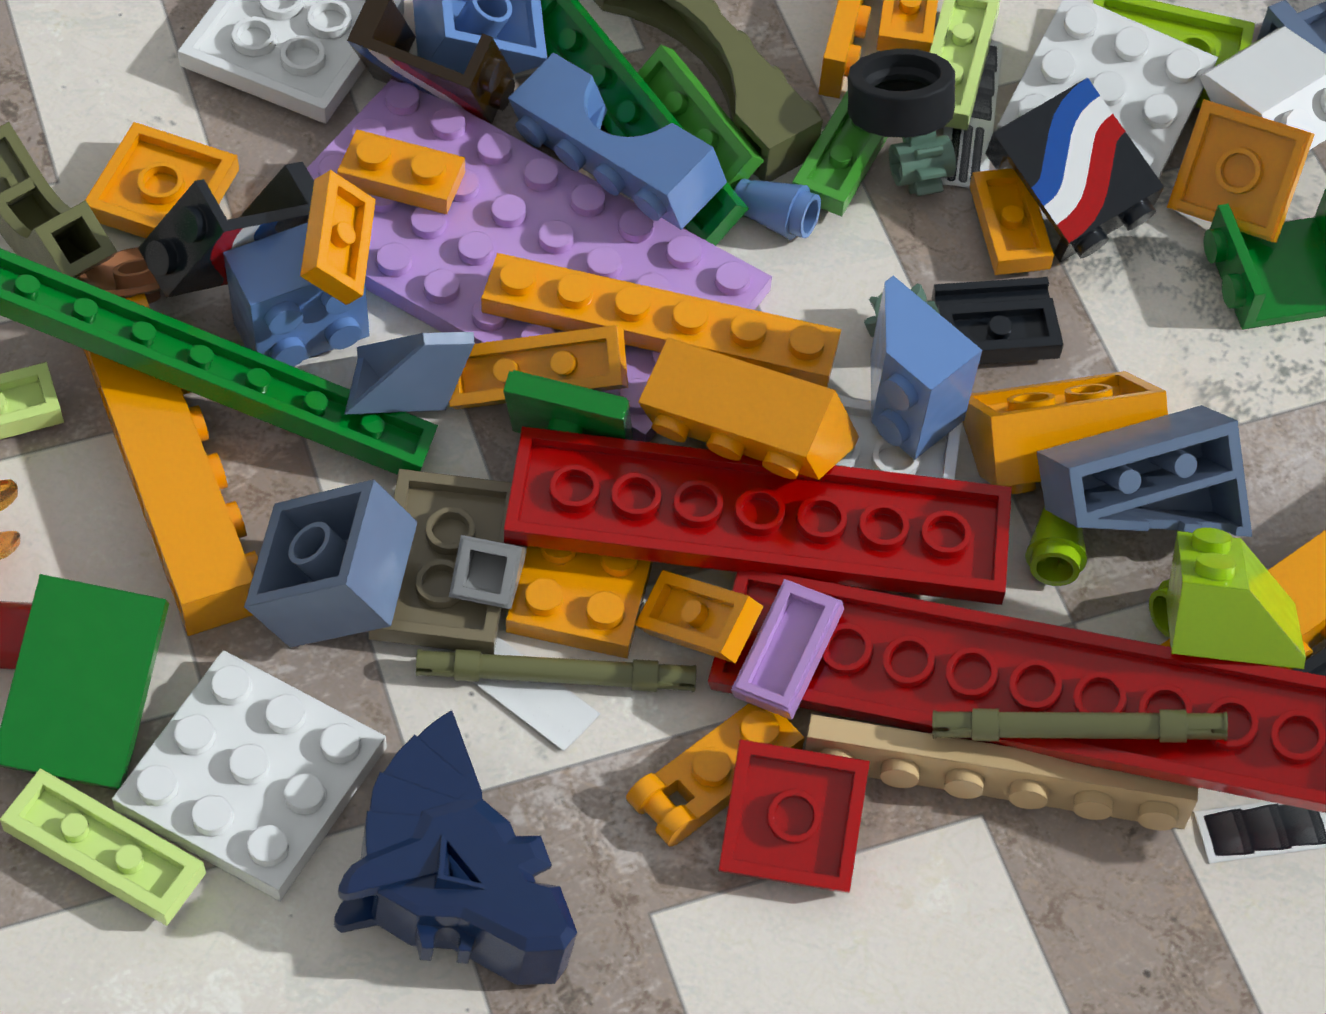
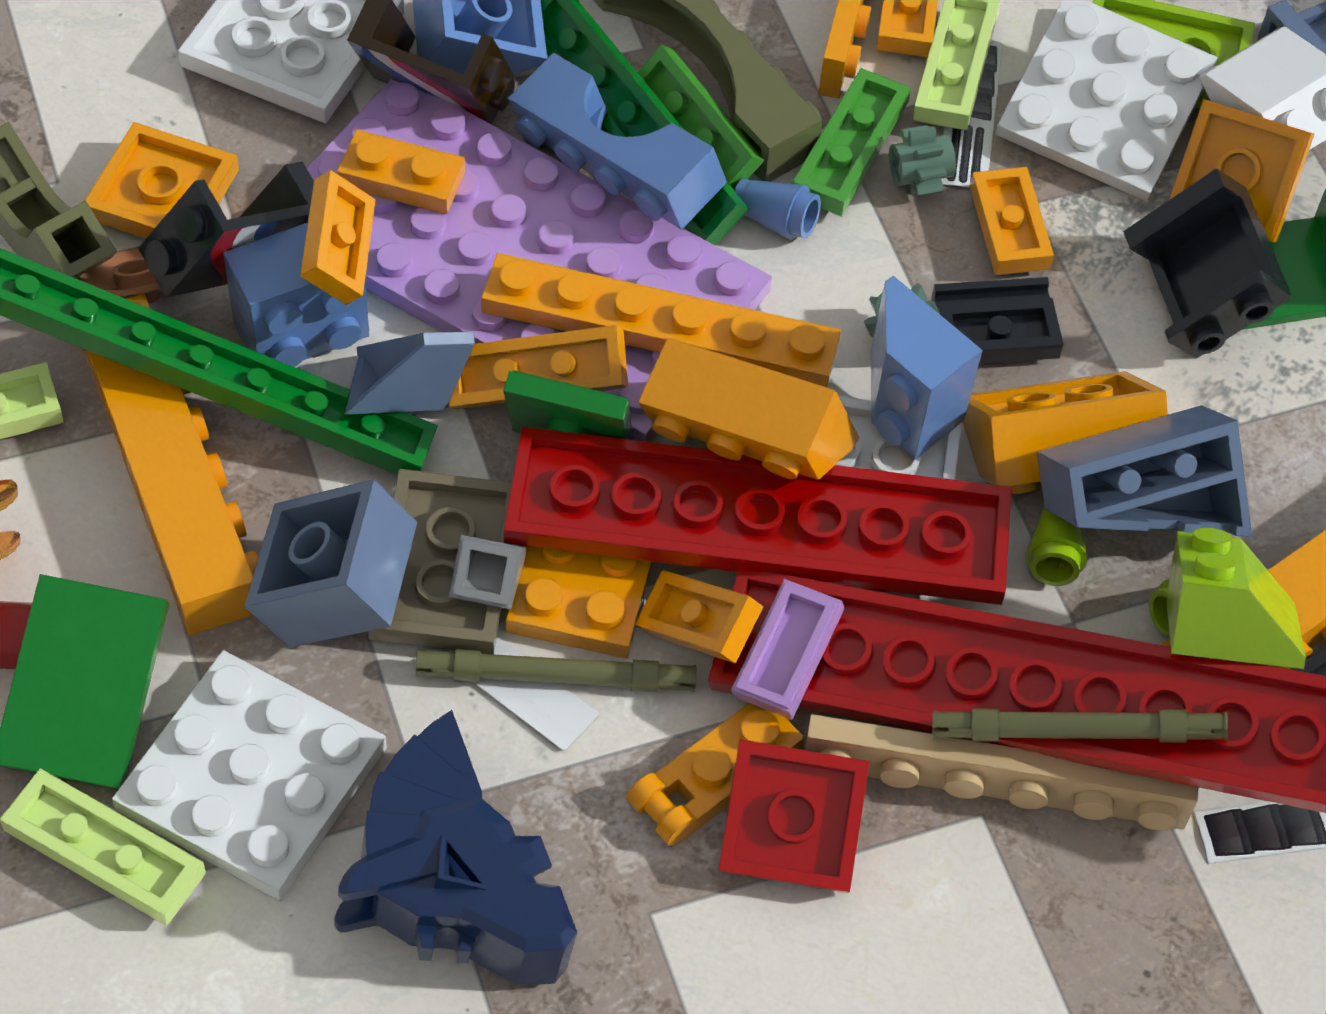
(901, 93): black tyre -> none
(1078, 168): panel -> none
(1210, 263): none -> black panel

